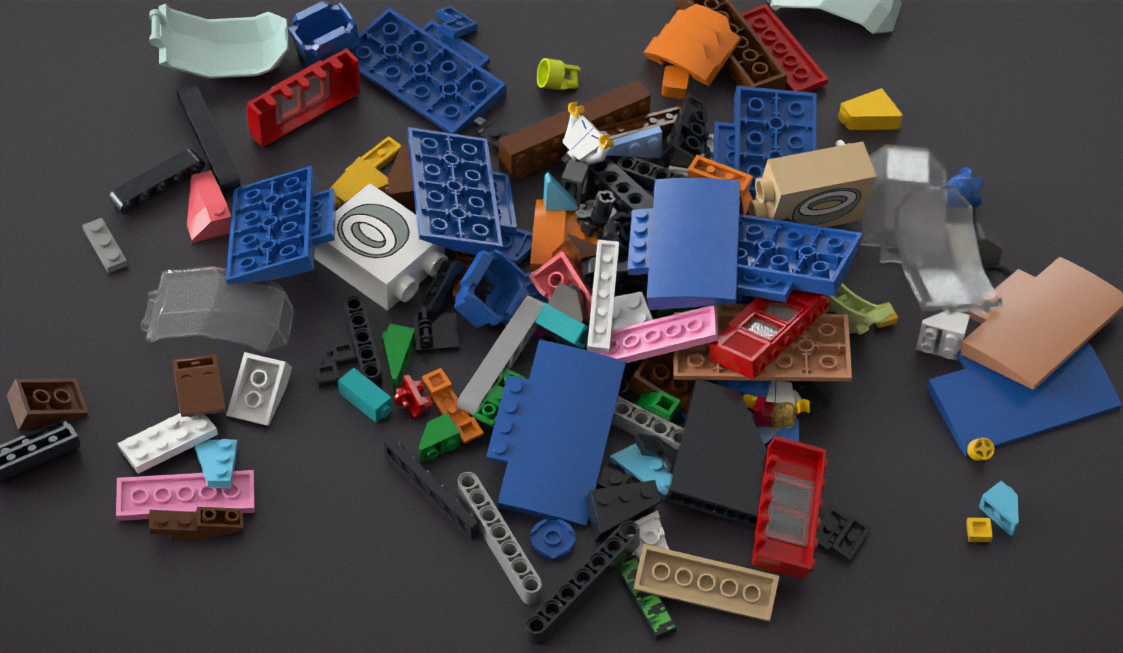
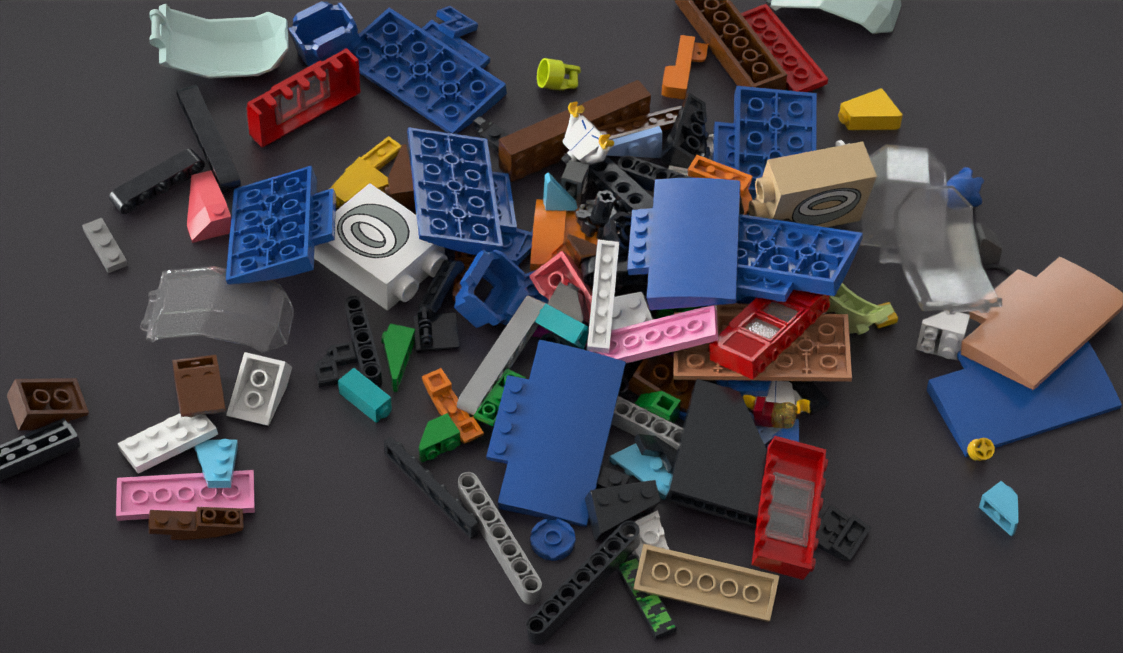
(410, 397): red hips -> none
(696, 42): orange slope -> none
(979, 529): yellow plate -> none

